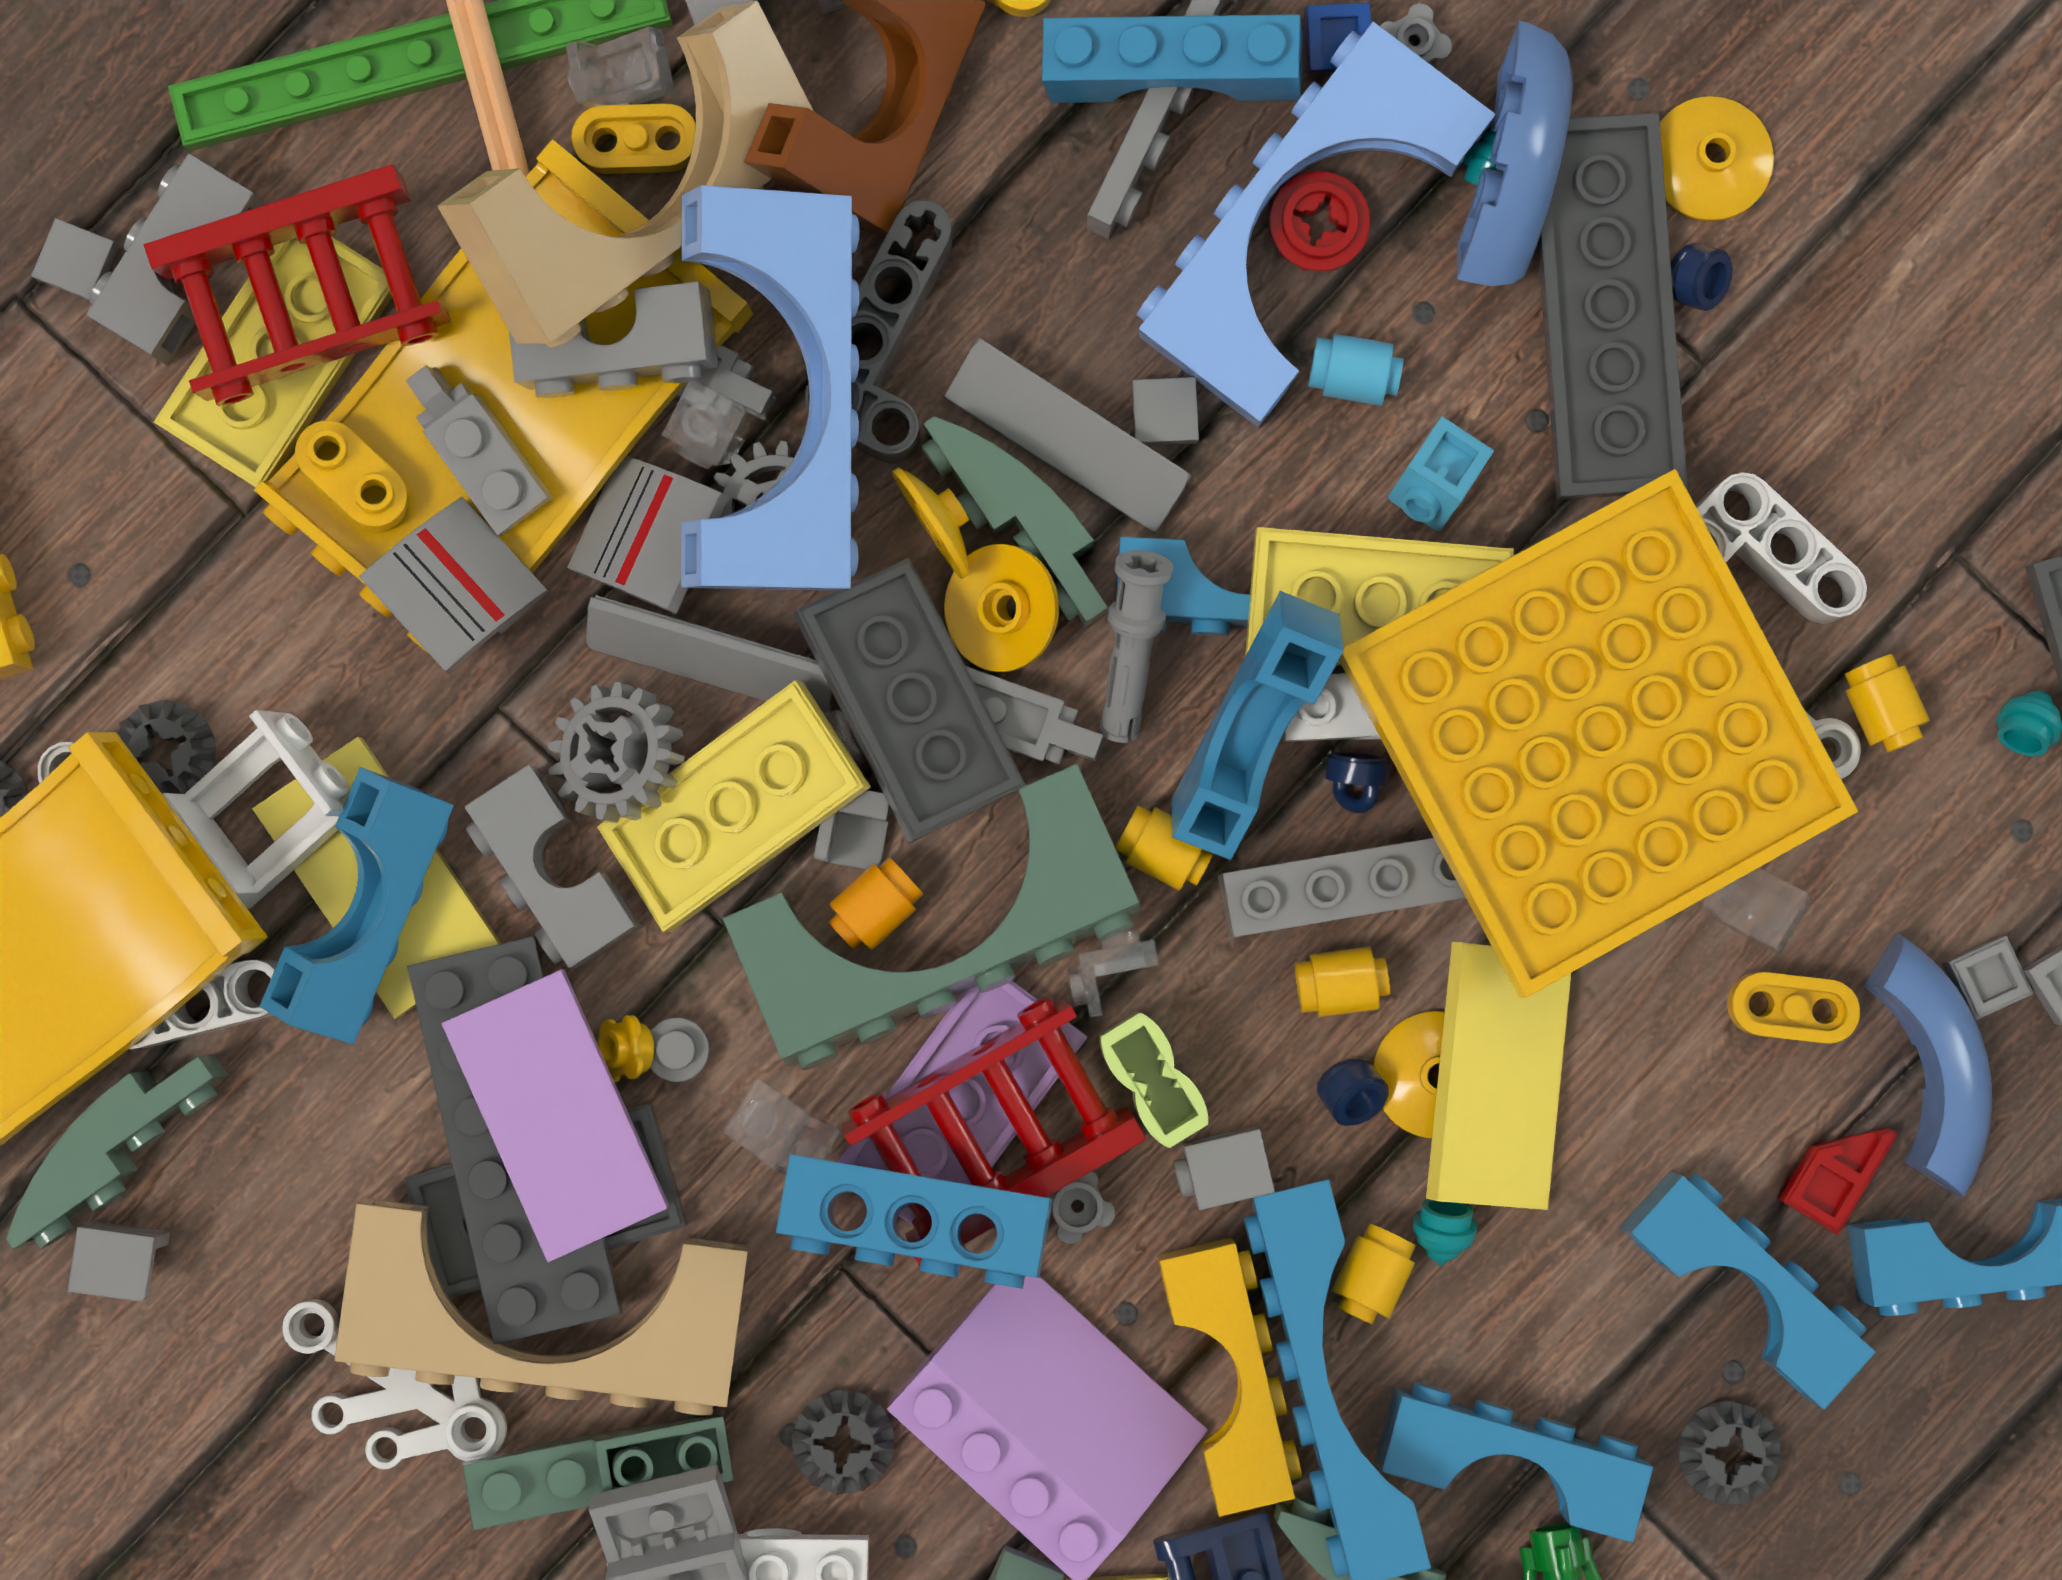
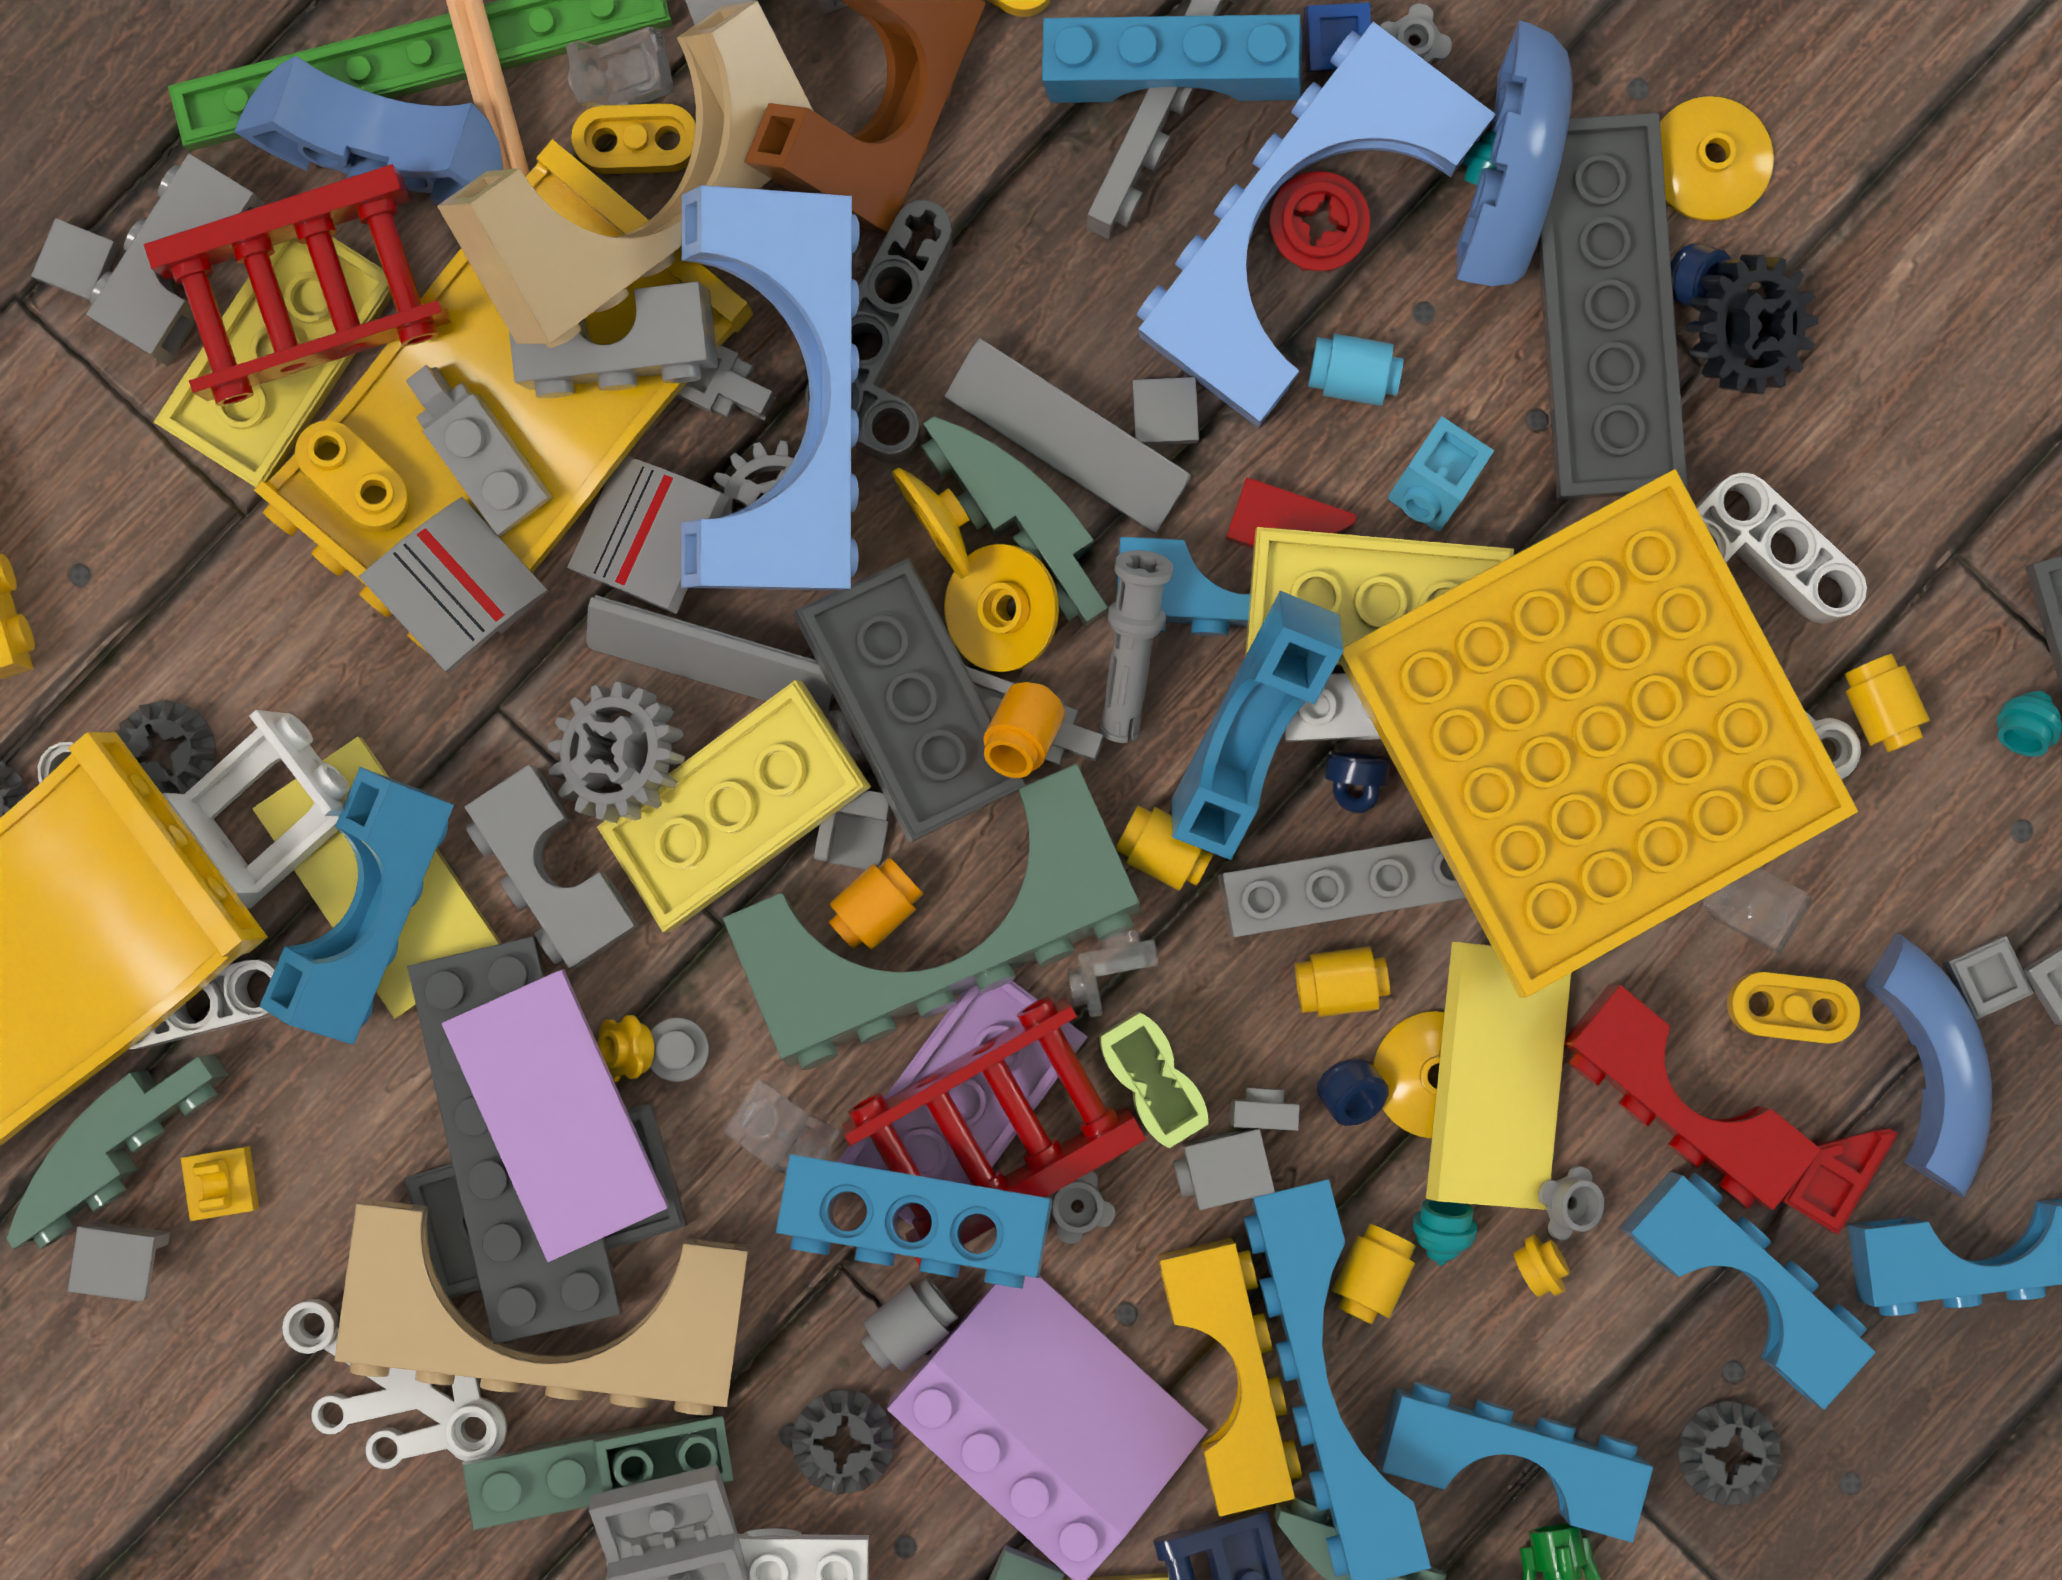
(219, 1183): none -> yellow tile
(326, 122): none -> medium blue brick
(705, 426): clear bracket -> none
(908, 1325): none -> light grey brick
(1023, 729): none -> light orange brick
(1264, 1110): none -> light grey plate
(1276, 508): none -> red tile
(1542, 1266): none -> yellow plate
(1585, 1206): none -> light grey plate
(1626, 1047): none -> red arch
(1752, 323): none -> black gear

